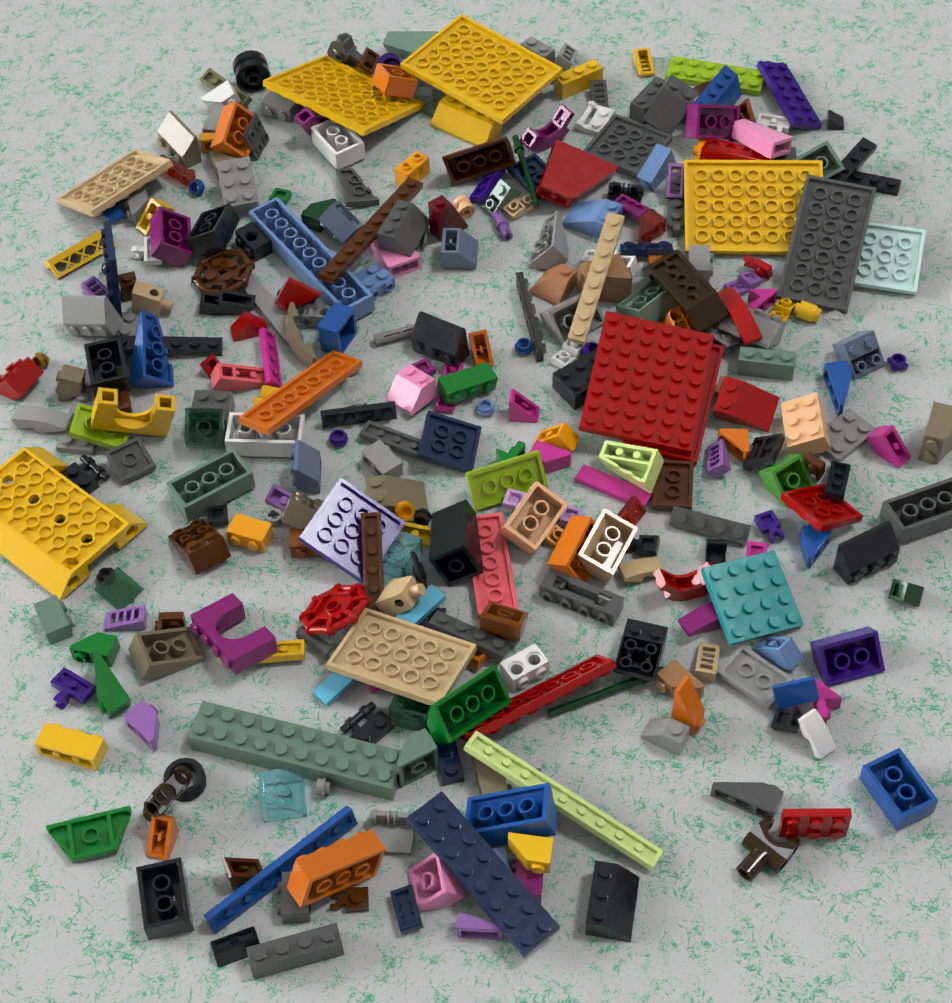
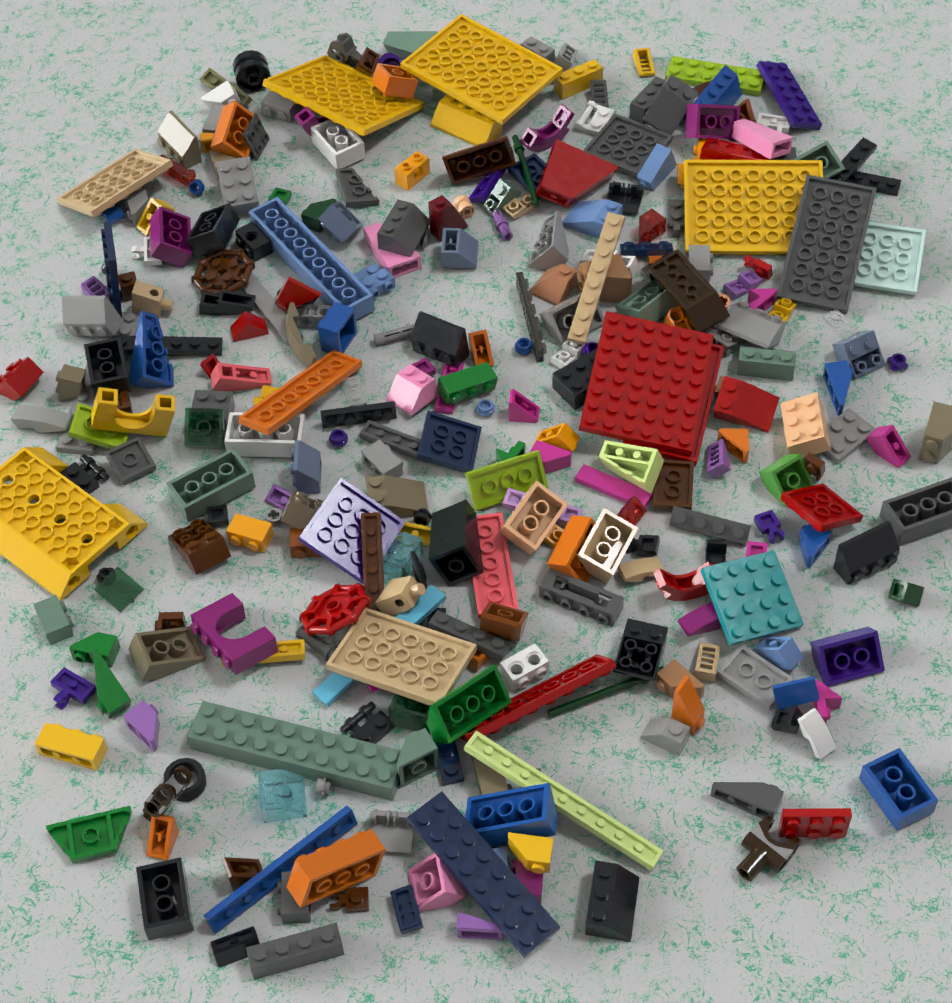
(41, 360): pearl gold plate -> none
(50, 263): yellow fence -> none
(132, 624): medium lavender slope -> none
(270, 358): dark pink tile -> none
(367, 233): reddish brown plate -> none
(404, 510): light orange tile -> none
(631, 207): magenta plate -> none
(675, 181): medium lavender slope -> none
(740, 316): red slope -> none
(764, 451): black plate -> none
(807, 311): yellow brick -> none
(835, 121): black slope -> none
(837, 481): black tile -> none

